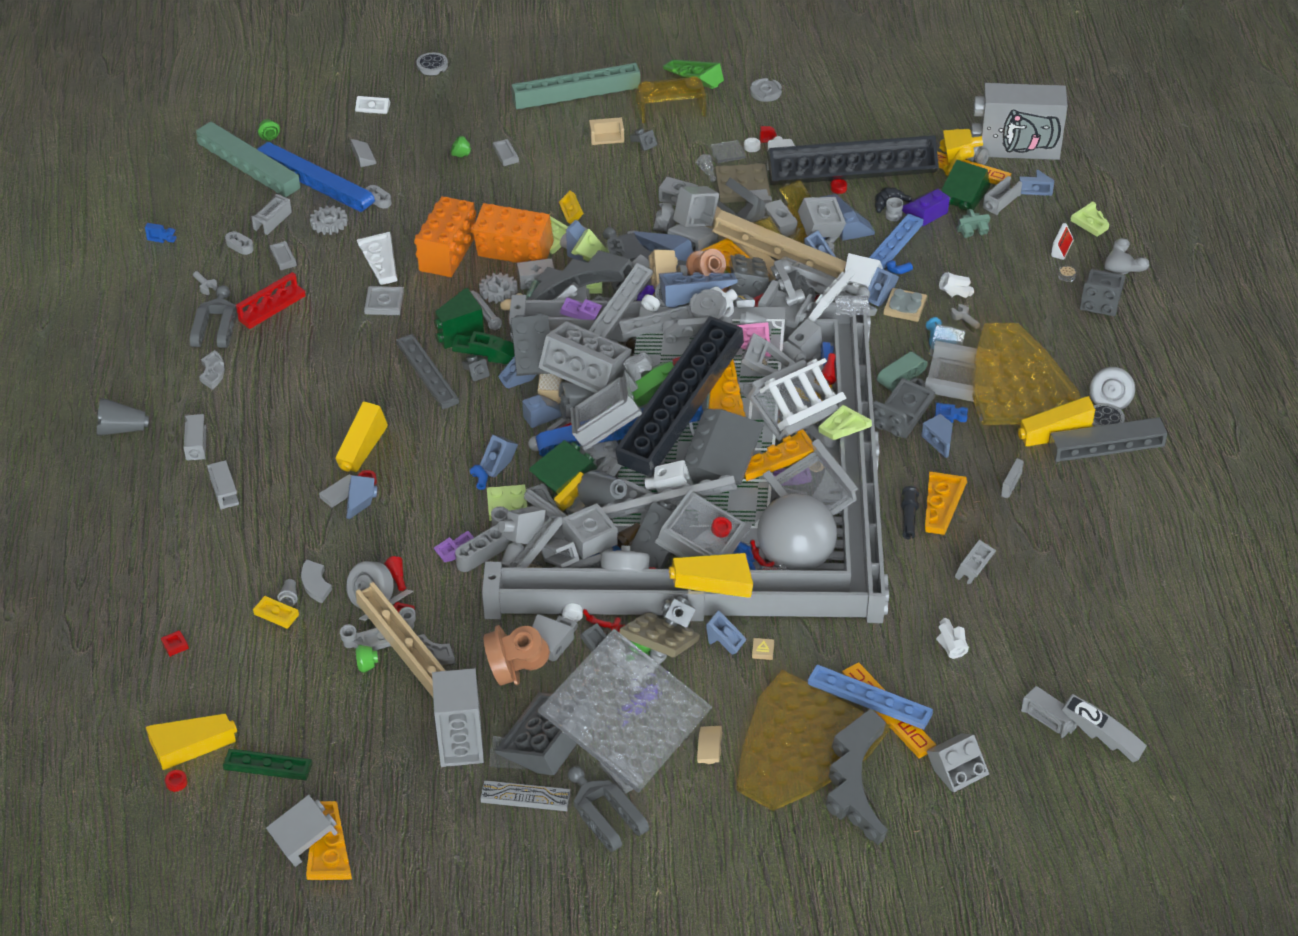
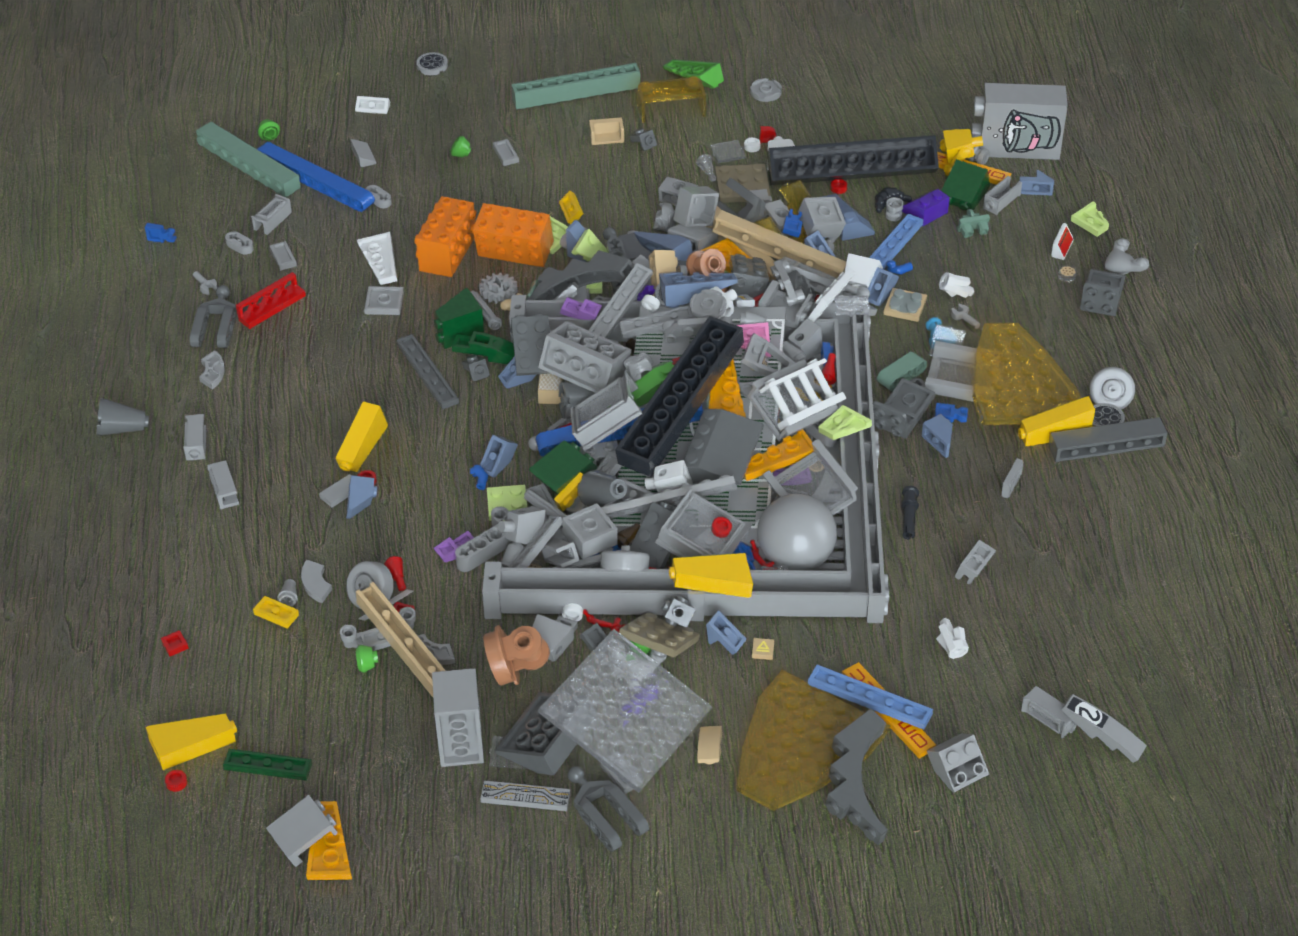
(327, 220): light grey gear -> none
(531, 271): light grey brick -> none
(540, 410): sand blue slope -> none
(792, 224): none -> blue plate
(942, 500): light orange wing -> none

